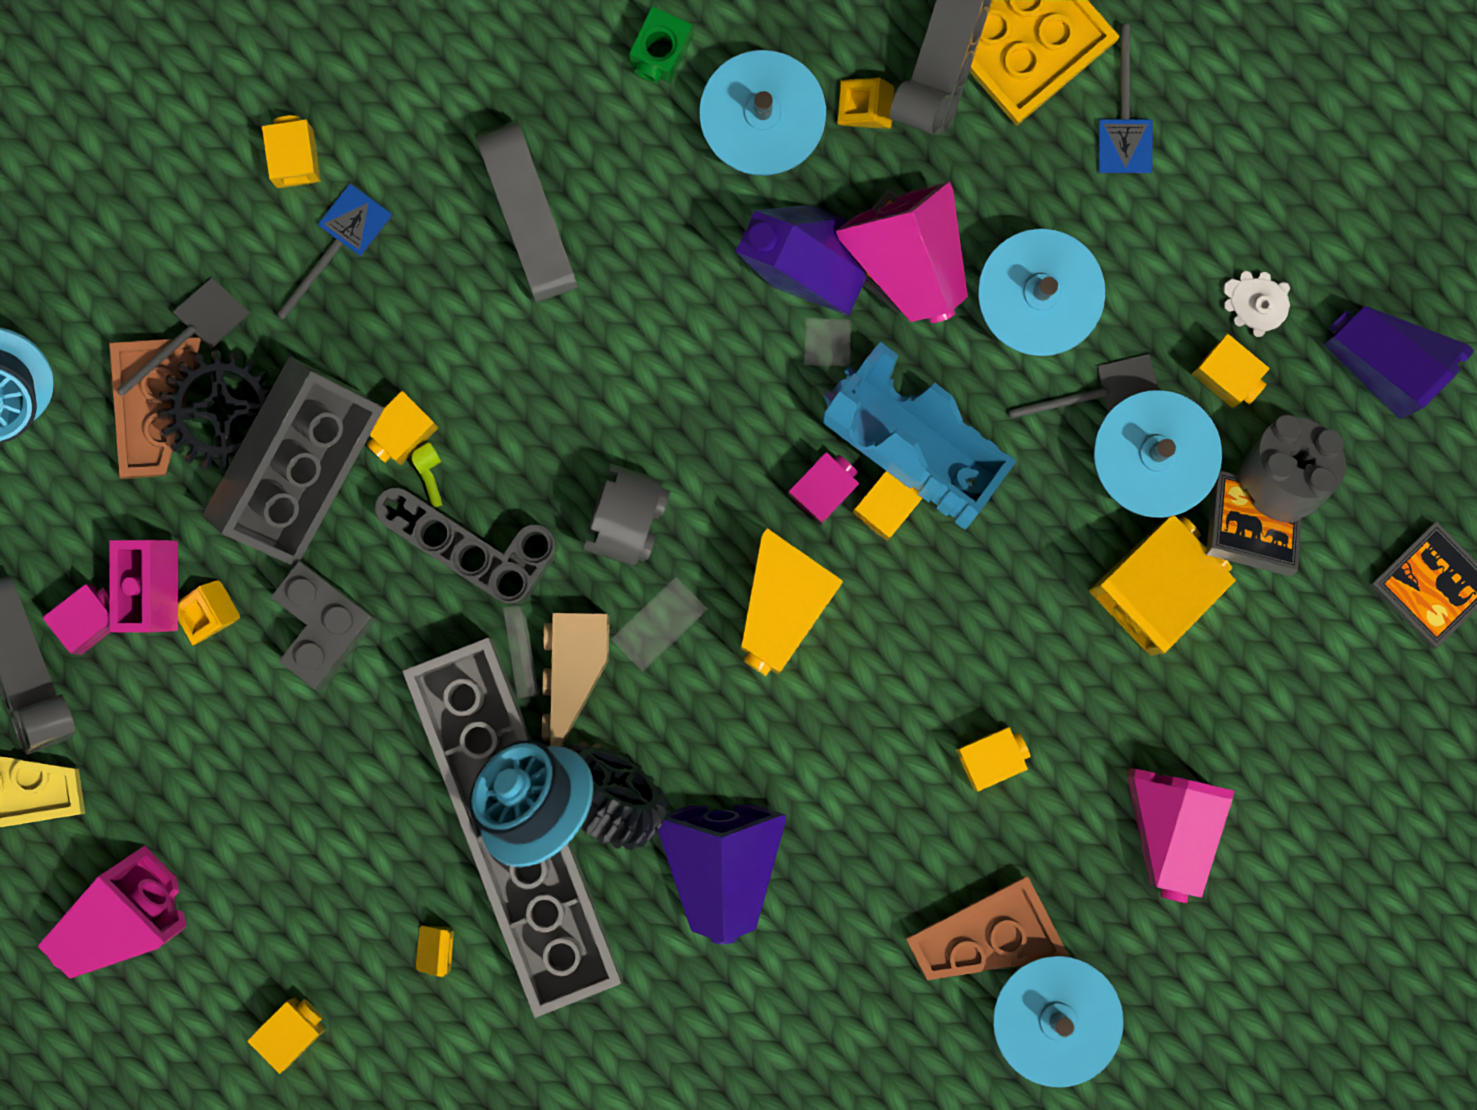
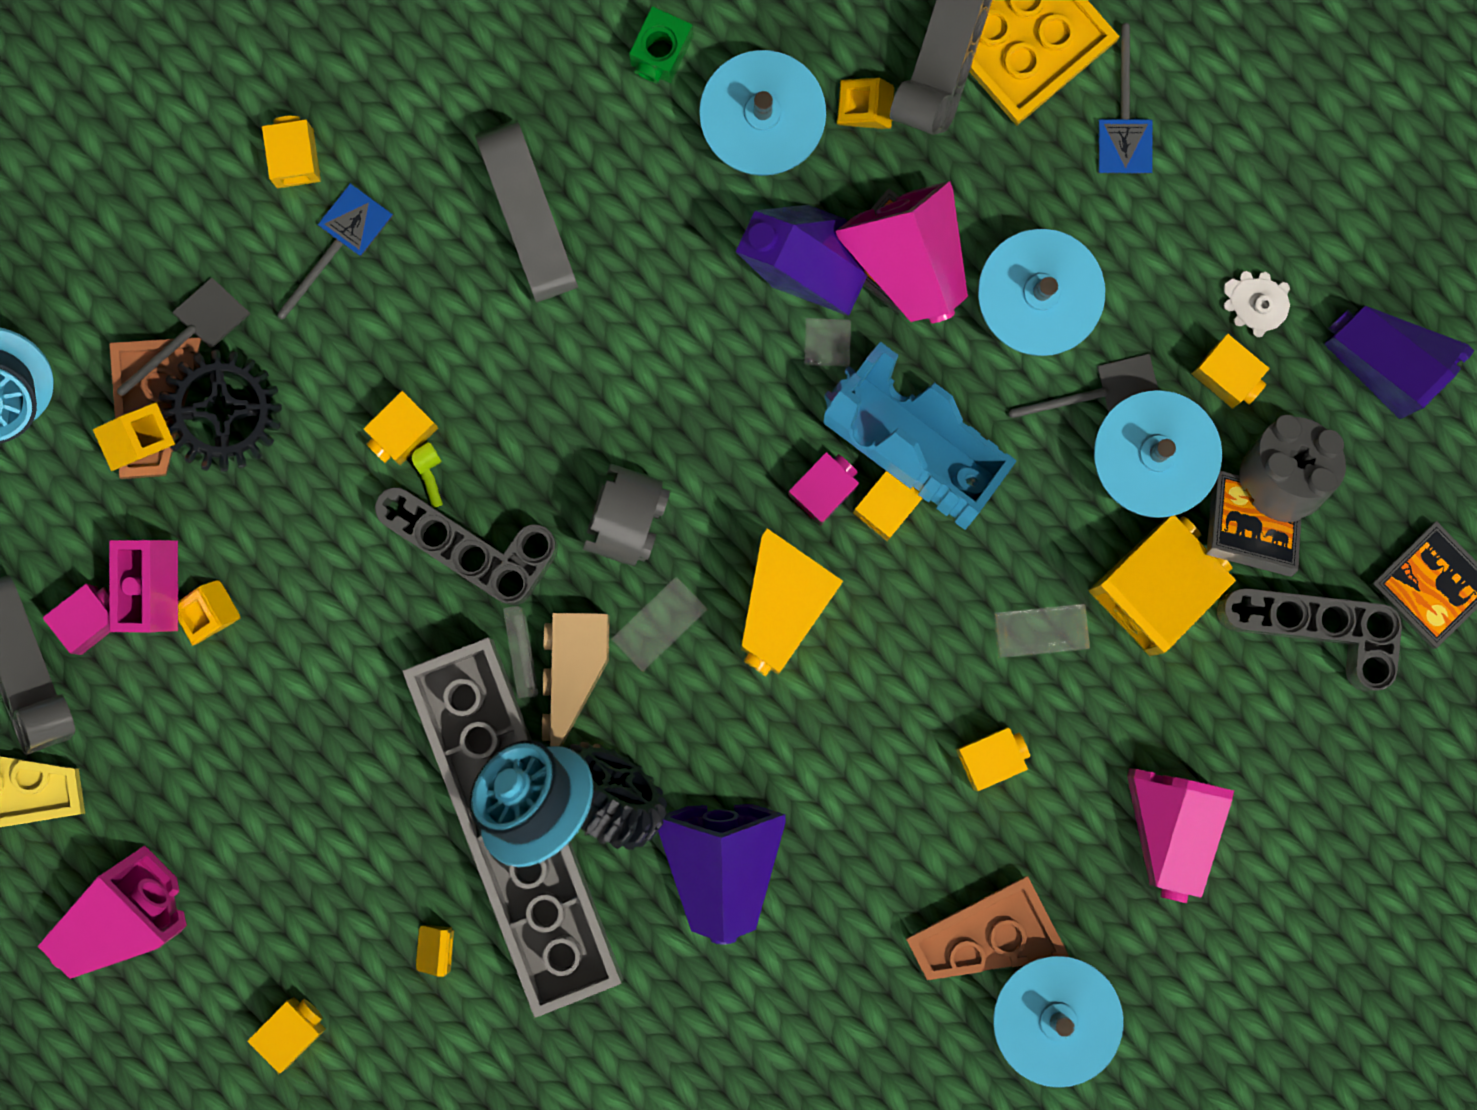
(133, 436): none -> yellow brick
(292, 462): dark grey brick -> none
(333, 625): dark grey brick -> none
(1041, 631): none -> clear tile
(1309, 626): none -> dark grey beam

